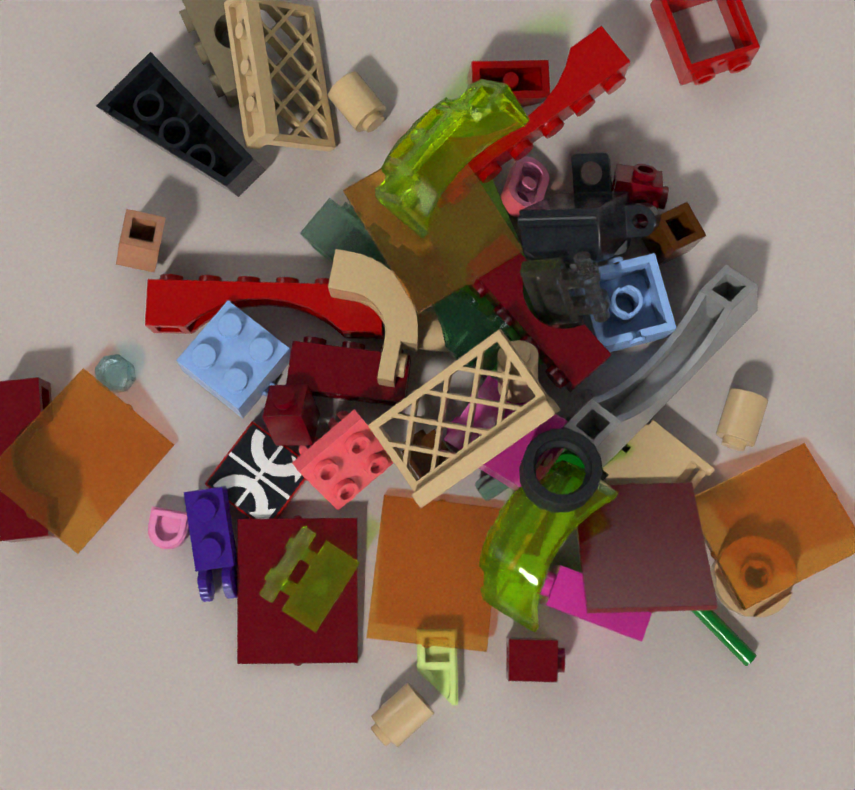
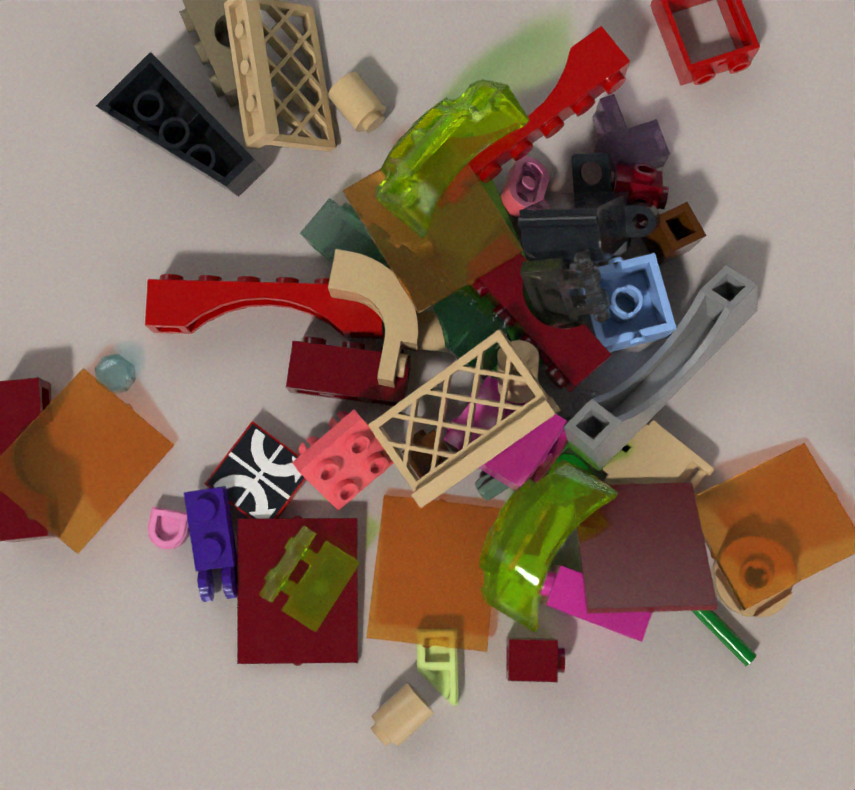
(140, 240): nougat brick -> none
(235, 359): light blue brick -> none
(291, 415): dark red brick -> none
(526, 78): red slope -> none
(571, 441): black tyre -> none
(628, 145): none -> clear purple brick
(741, 419): tan brick -> none

